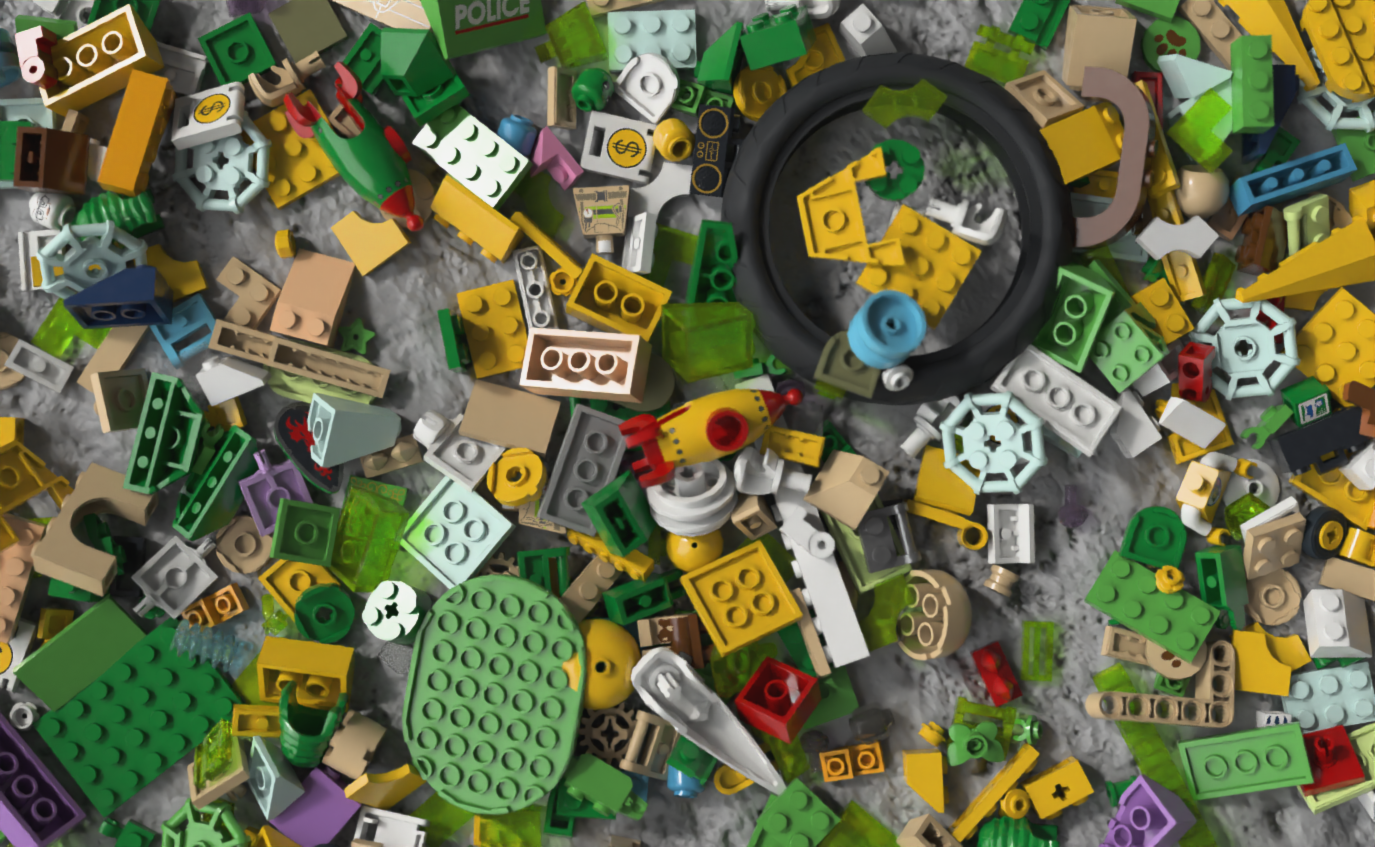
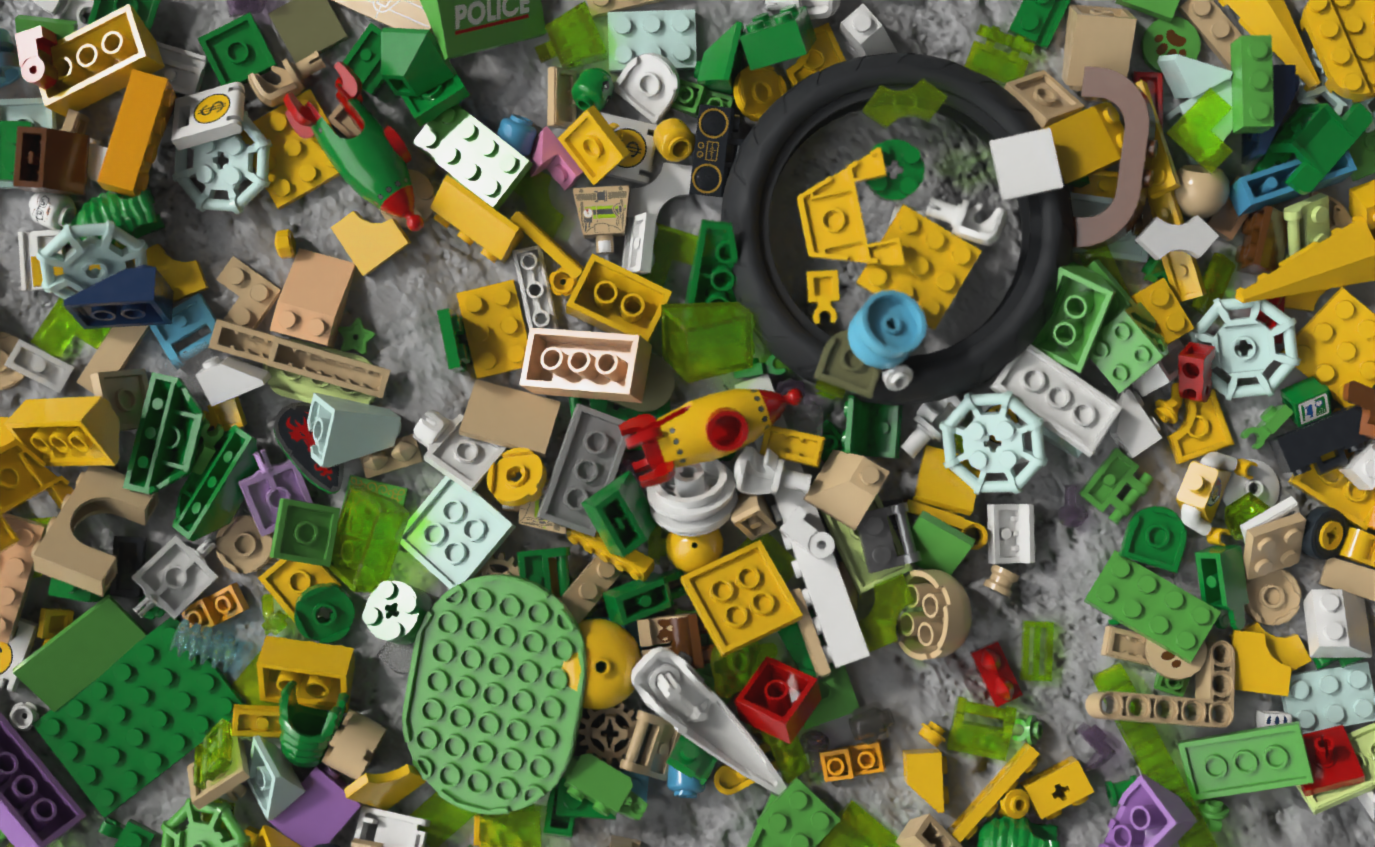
(68, 430): none -> yellow slope
(101, 540): green slope -> none
(594, 144): none -> yellow tile
(823, 289): none -> yellow plate
(872, 429): none -> green bracket
(939, 543): none -> bright green tile
(974, 743): bright green animal -> none
(1026, 164): none -> white tile
(1095, 738): none -> clear purple plate
(1108, 482): none -> bright green plate
(1169, 585): yellow plate -> none
(1191, 422): white slope -> none
(1213, 813): none -> bright green plate
(1318, 140): none -> green plate

